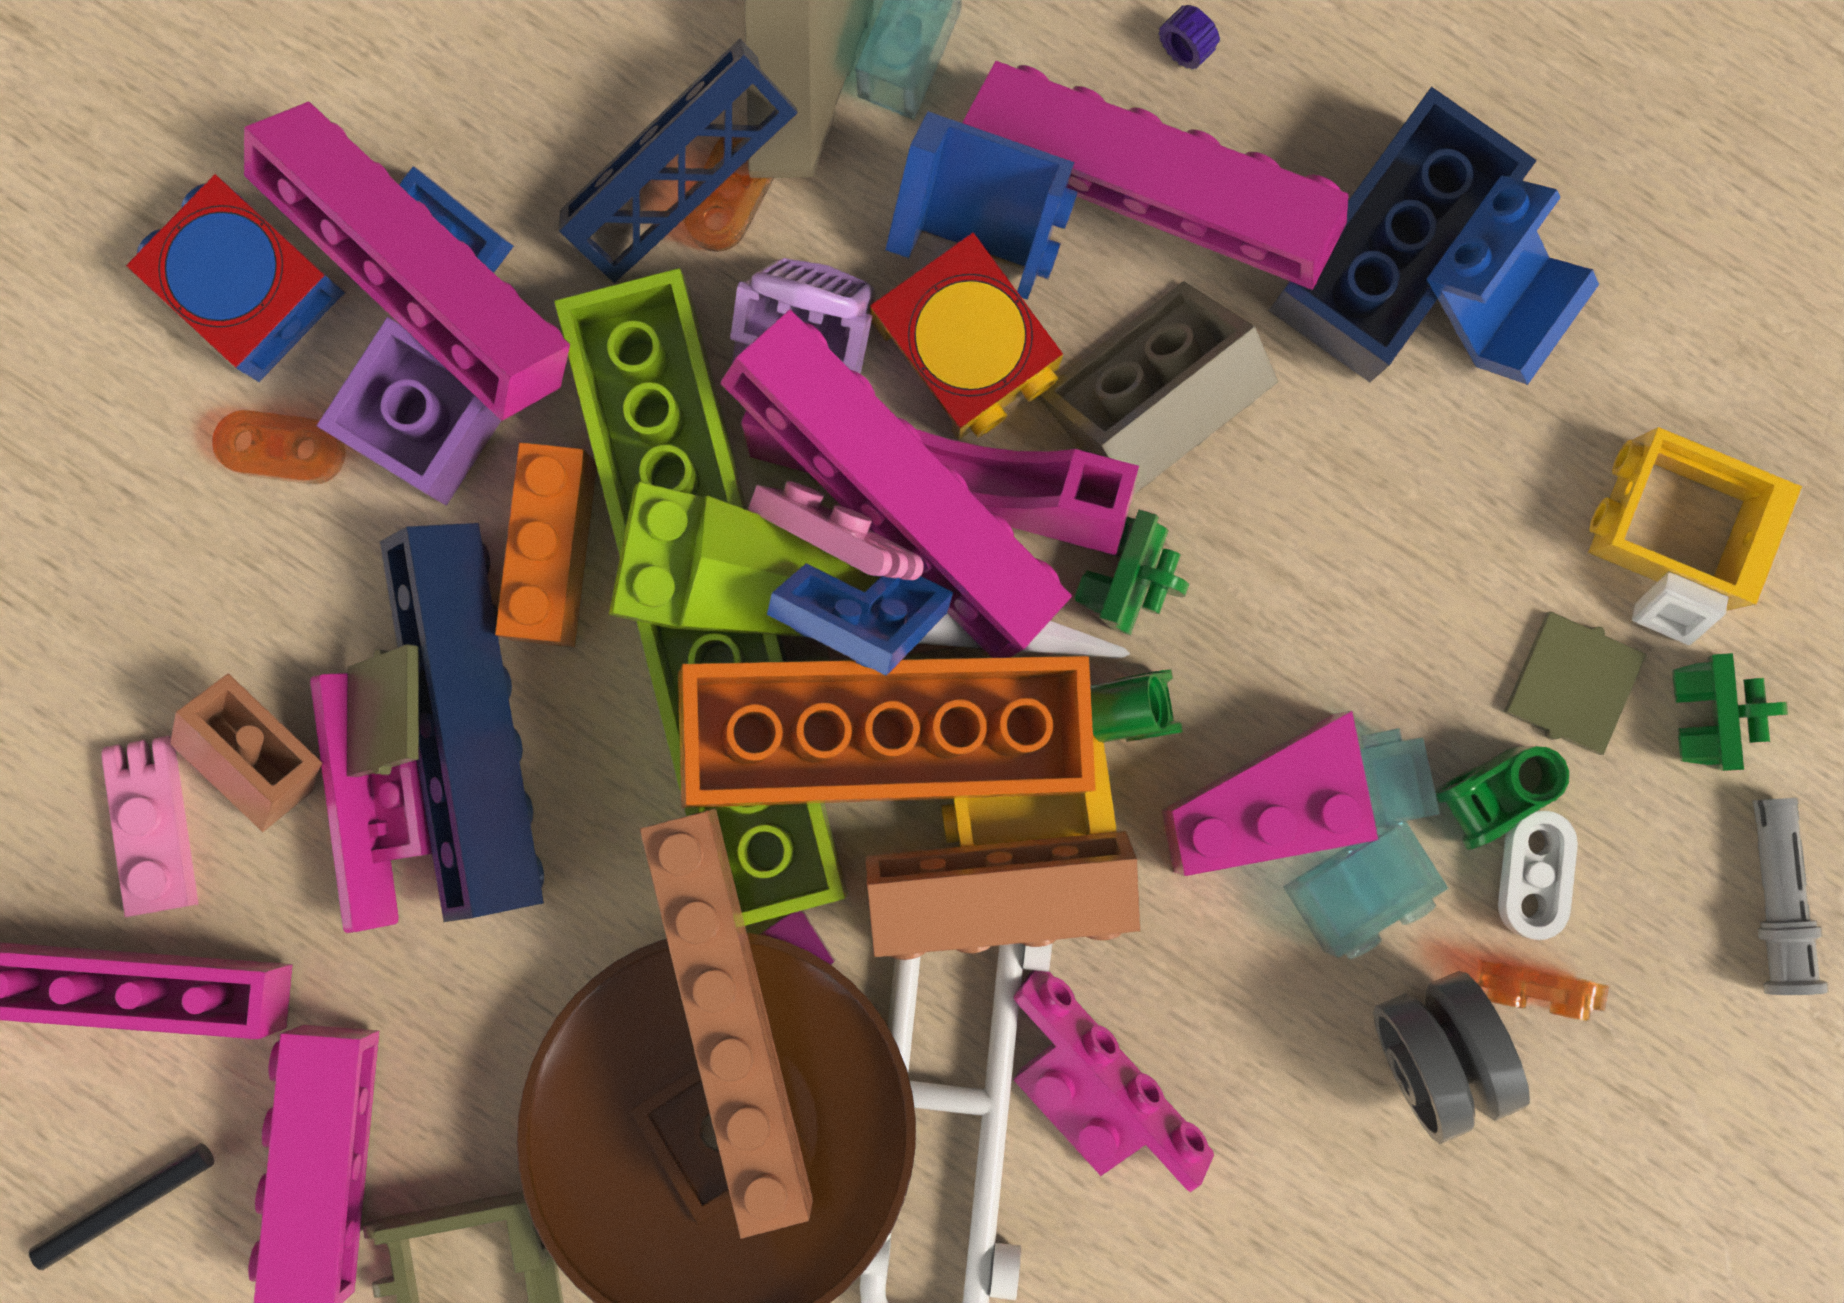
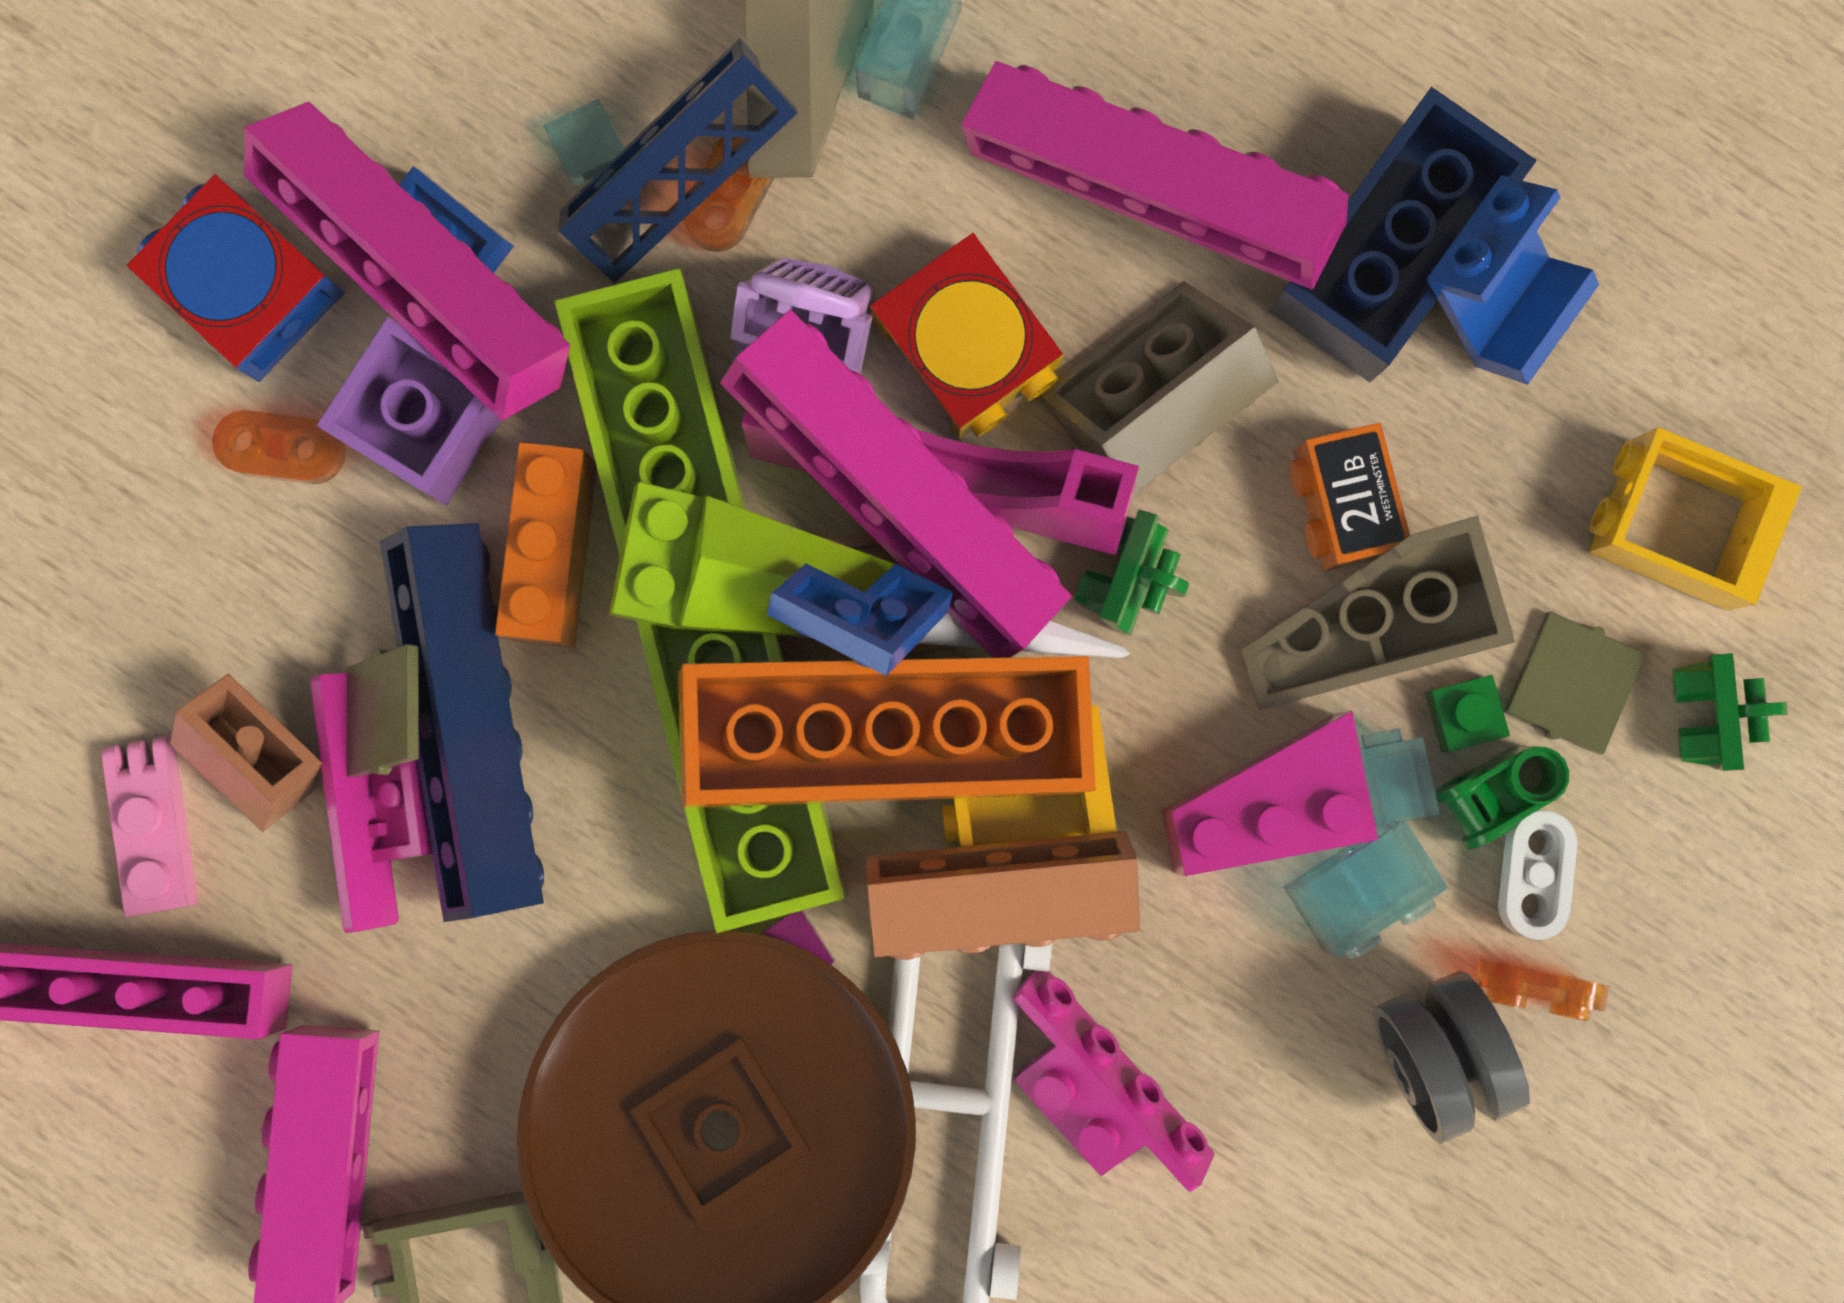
(121, 1207): black bar -> none
(584, 141): none -> clear light blue tile
(728, 1023): nougat brick -> none
(835, 531): bright pink hinge -> none
(986, 186): blue panel -> none
(1133, 708): green piece -> none
(1189, 36): dark purple axle -> none
(1348, 496): none -> brick
(1400, 612): none -> dark tan wedge
(1467, 713): none -> green plate
(1679, 608): white tile -> none
(1788, 926): light grey pin -> none

